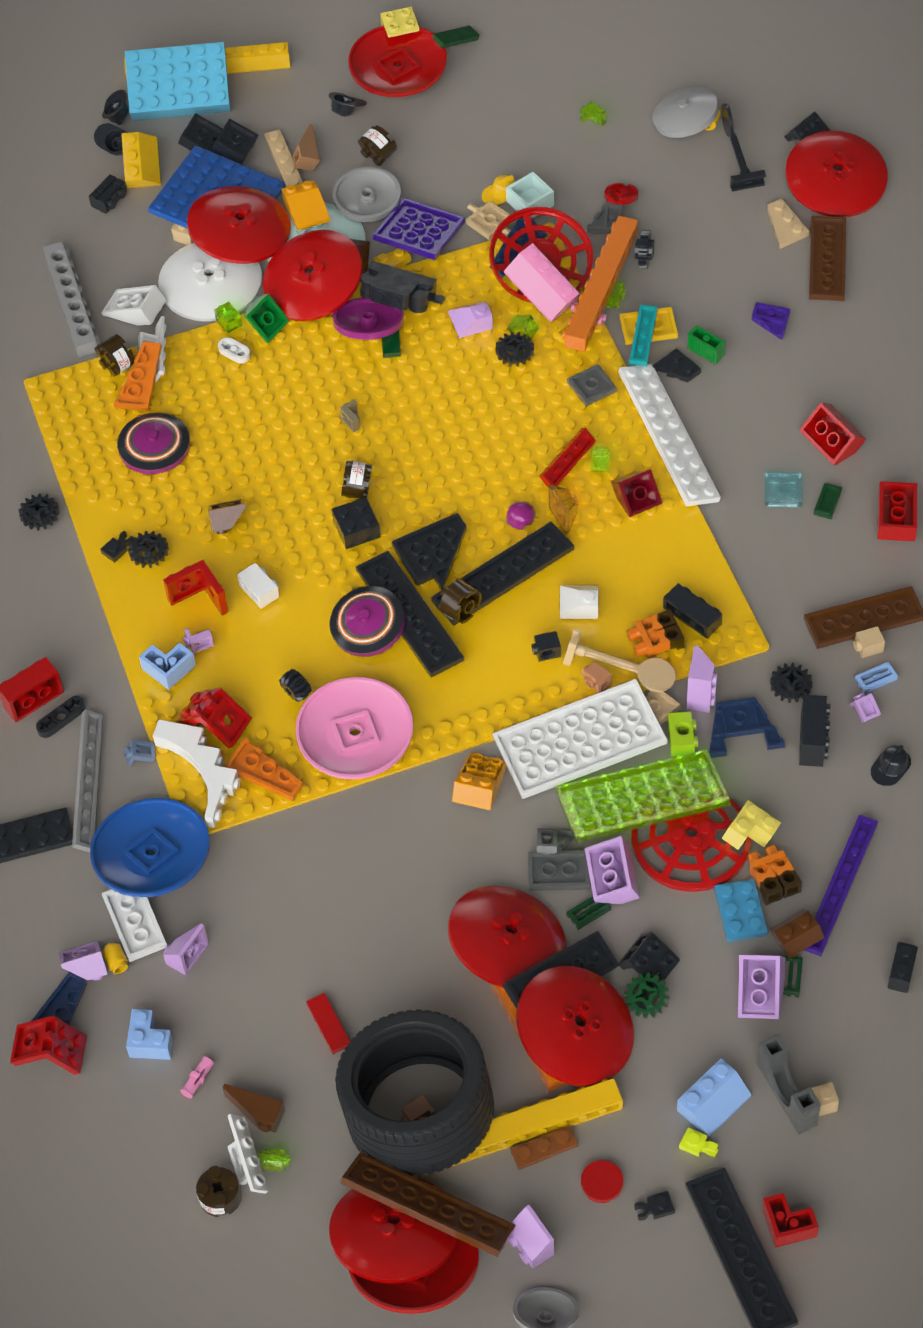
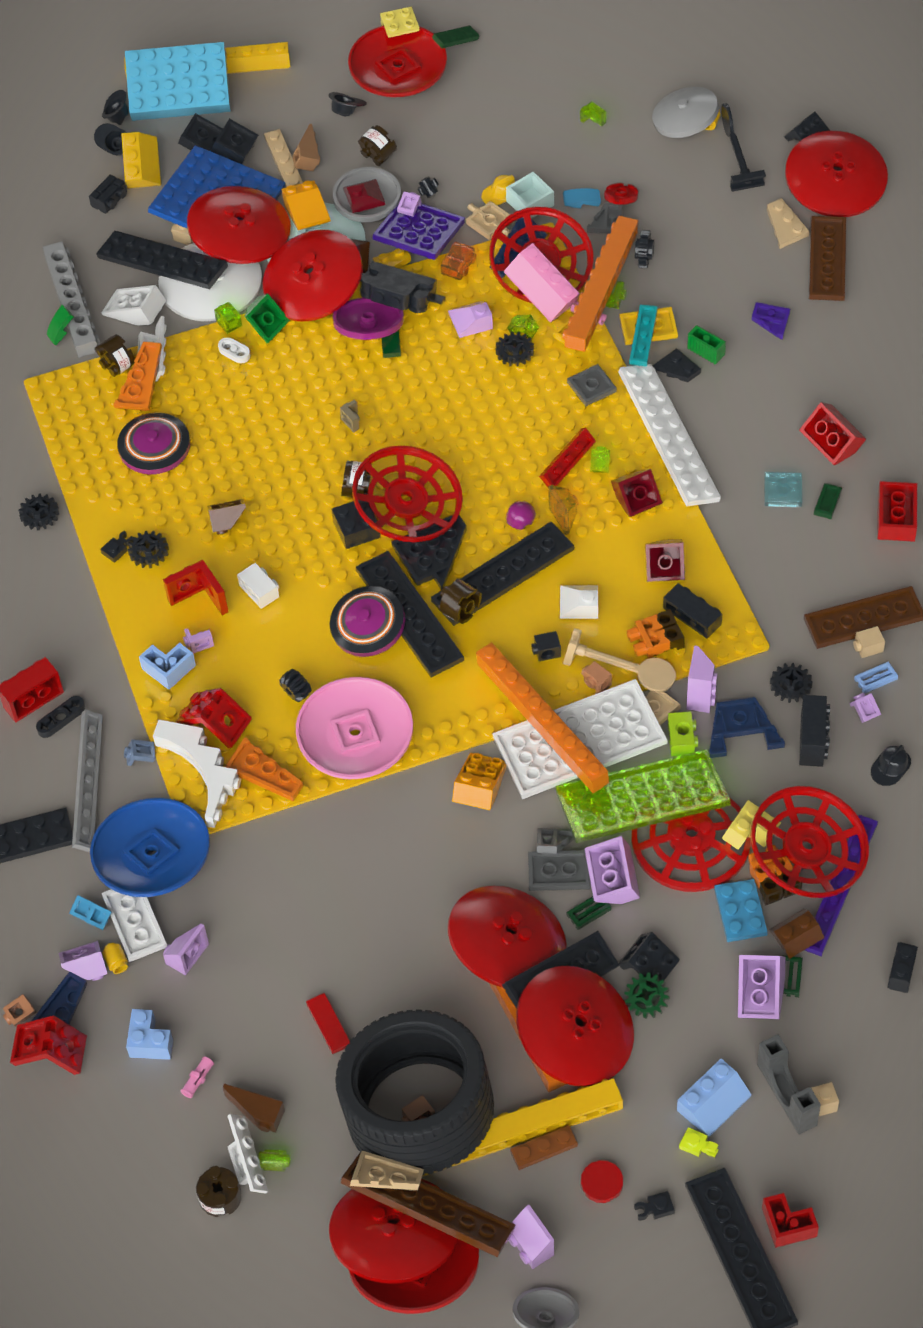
(19, 1003): none -> nougat brick
(58, 323): none -> green slope
(90, 912): none -> dark azure slope
(162, 259): none -> black plate
(364, 196): none -> dark red slope
(385, 1173): none -> tan wing
(409, 203): none -> lavender bracket
(409, 487): none -> red dish
(428, 186): none -> black gear
(458, 260): none -> clear orange brick
(542, 718): none -> orange brick
(578, 197): none -> dark azure slope
(665, 560): none -> slope
(813, 834): none -> red dish

